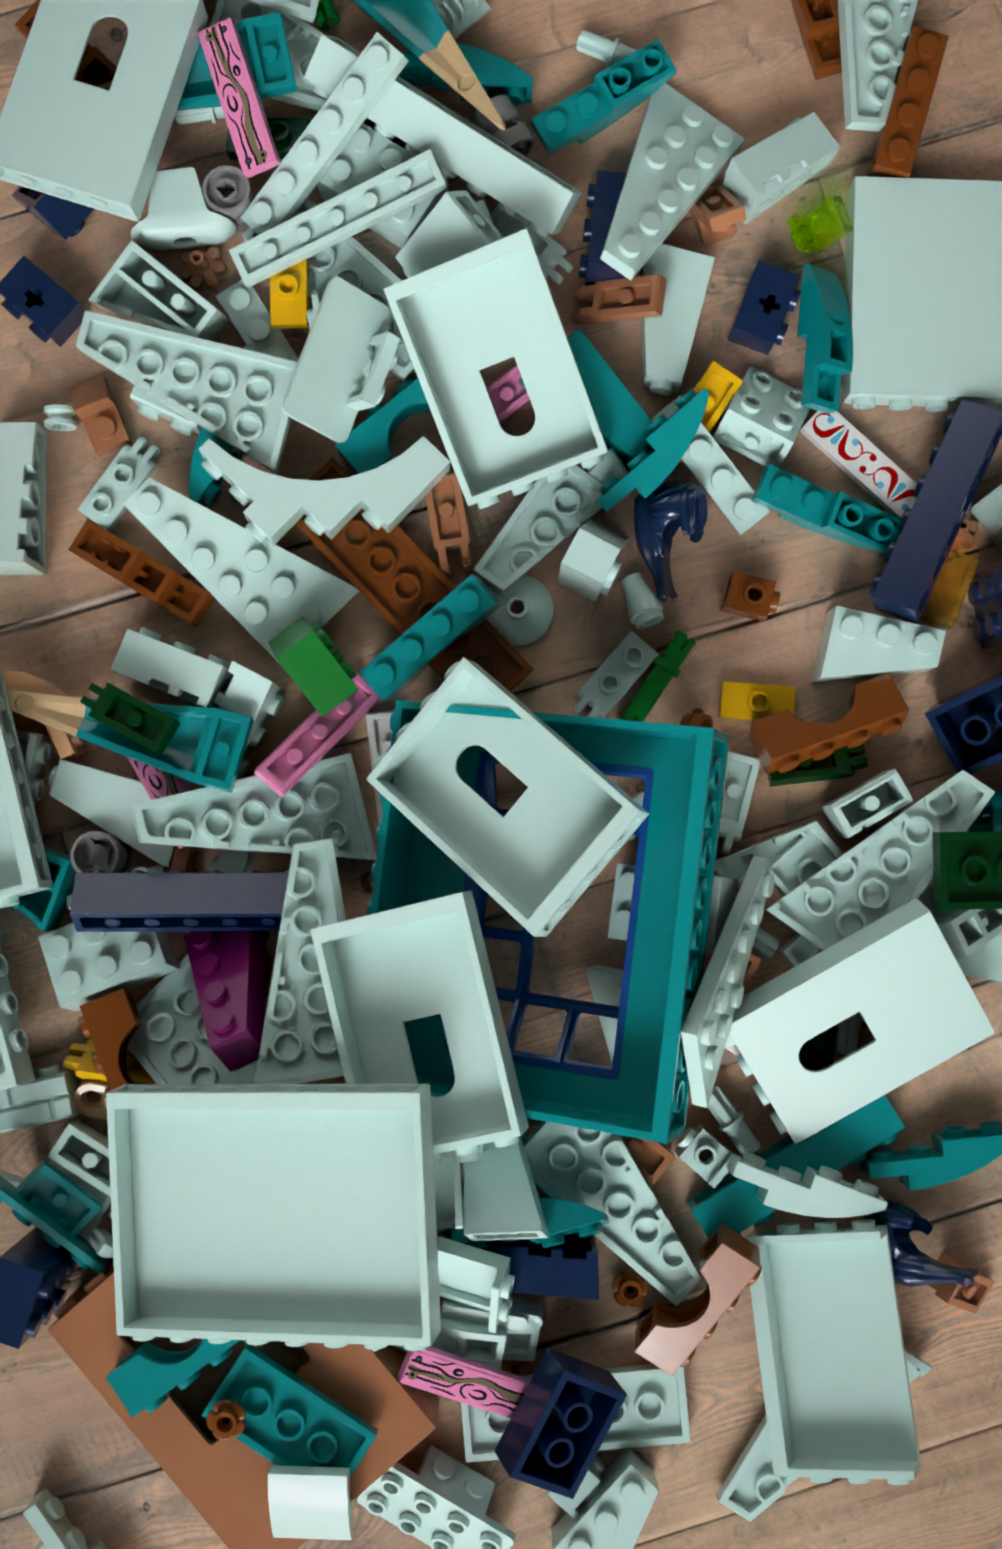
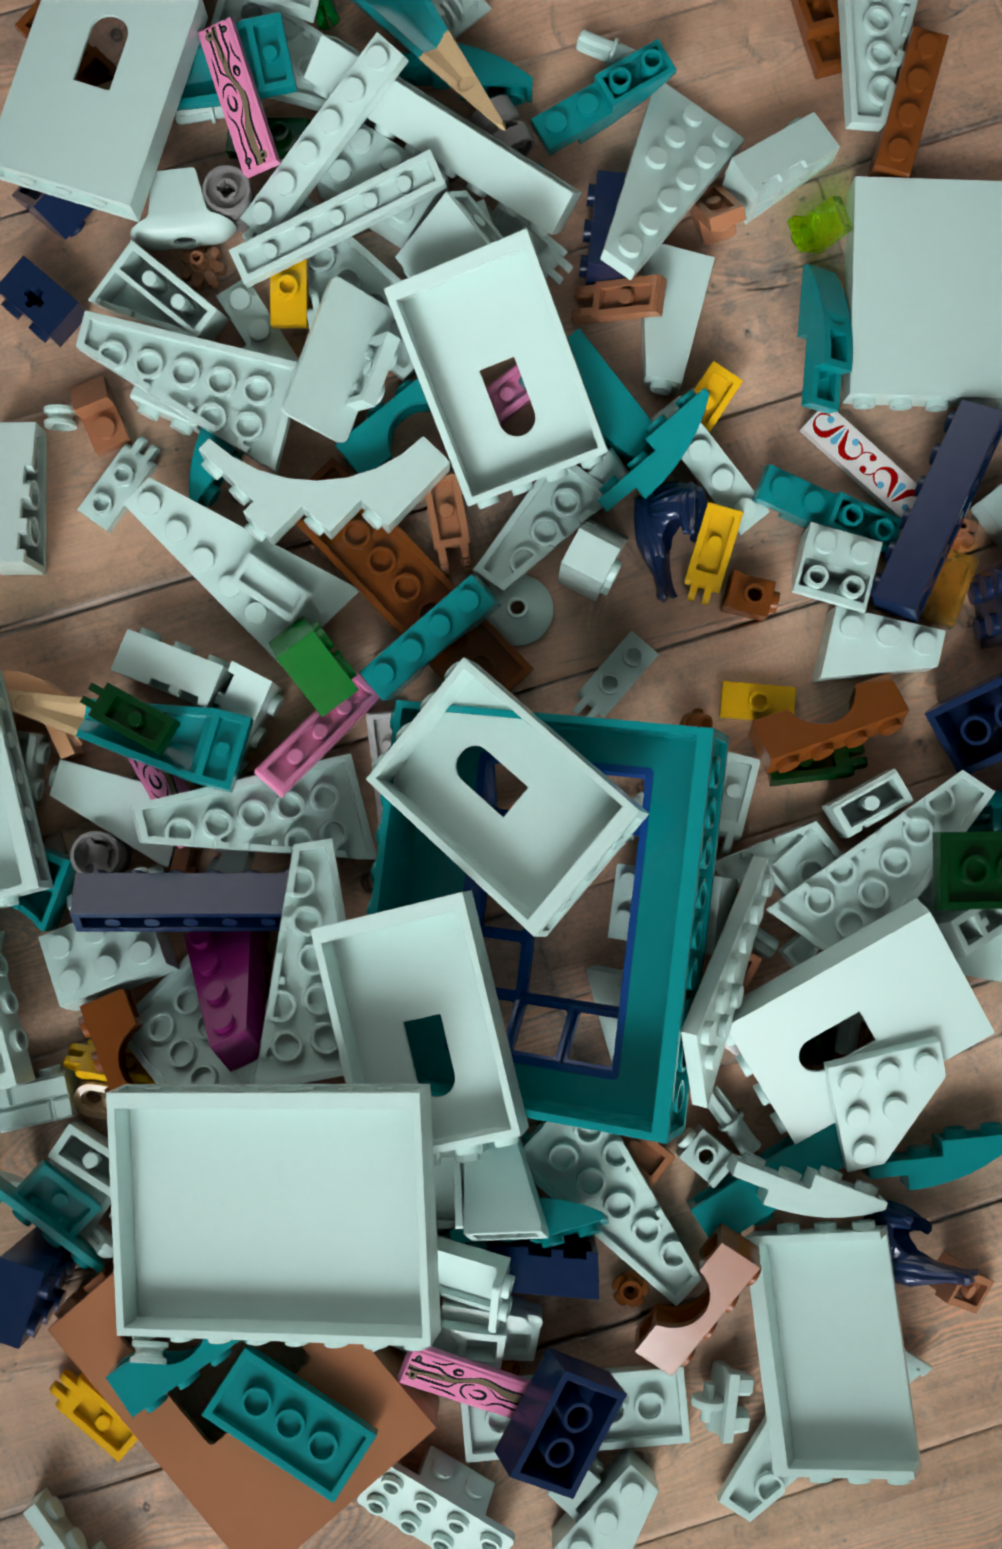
(92, 1414): none -> yellow hinge
(142, 573): dark orange slope -> none
(149, 1352): none -> light aqua bush
(226, 1408): dark orange plate -> none
(270, 587): none -> light aqua tile
(310, 1502): light aqua slope -> none
(641, 602): light aqua cone -> none
(664, 670): green pin -> none
(712, 550): none -> yellow hinge
(720, 1401): none -> light aqua hips
(762, 419): light aqua bracket -> none
(771, 288): dark blue brick -> none
(835, 566): none -> light aqua slope
(881, 1096): none -> light aqua plate

